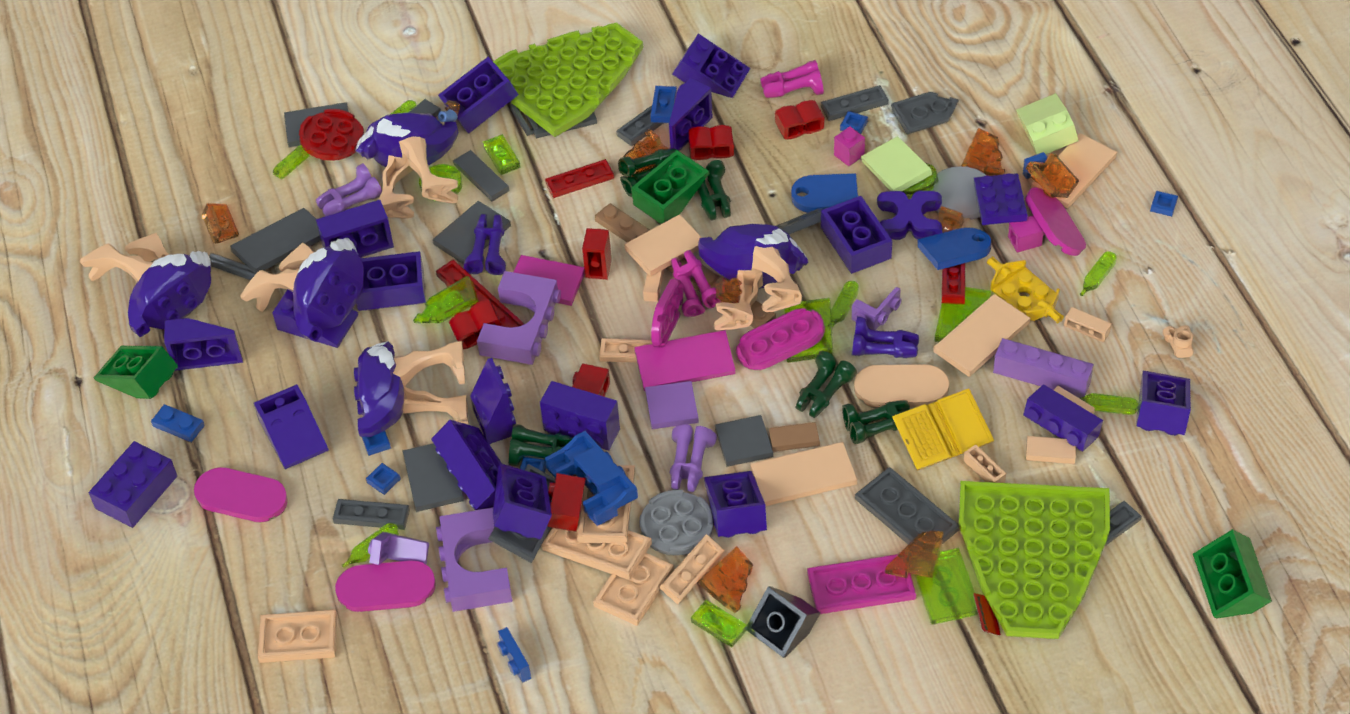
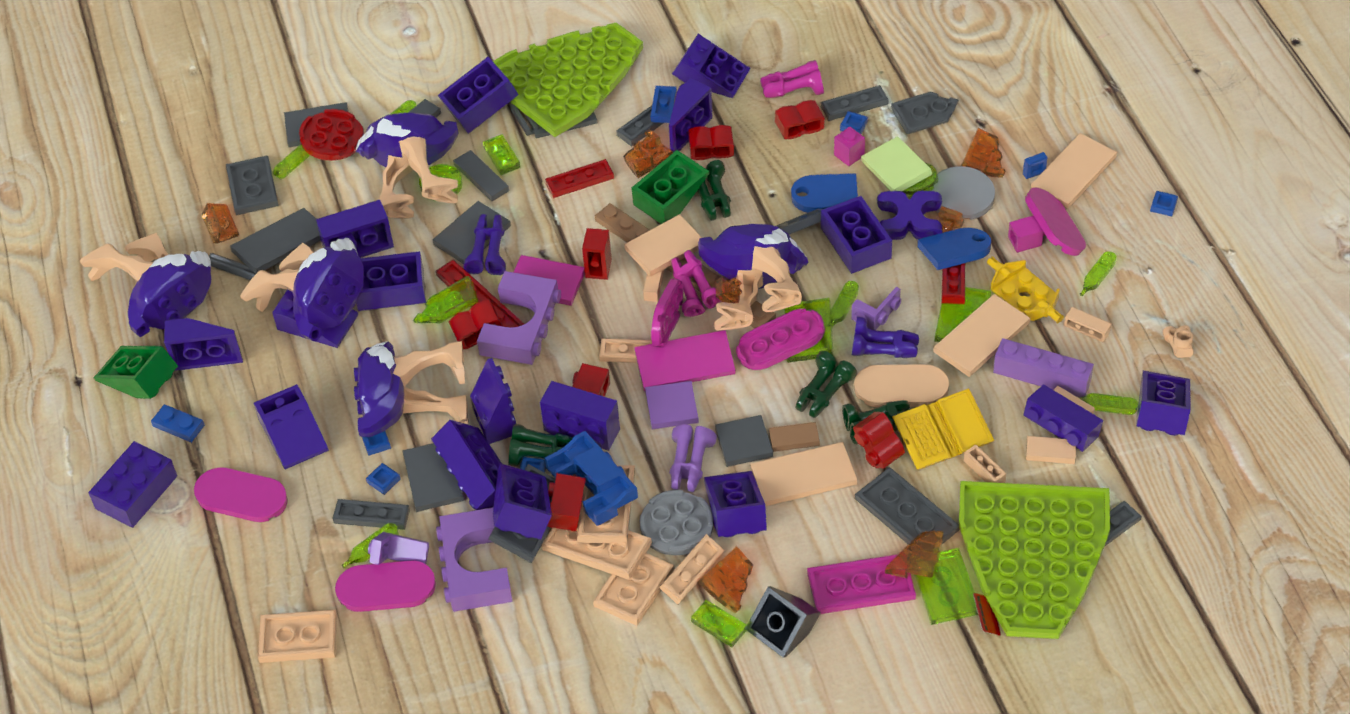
(252, 185): none -> dark grey tile
(333, 201): medium lavender piece -> none
(451, 112): arm -> none
(509, 647): blue plate -> none
(628, 167): dark green piece -> none
(878, 440): none -> red brick
(1000, 199): dark purple plate -> none
(1047, 124): yellowish green slope -> none
(1053, 177): clear orange bracket -> none
(1232, 576): green slope -> none

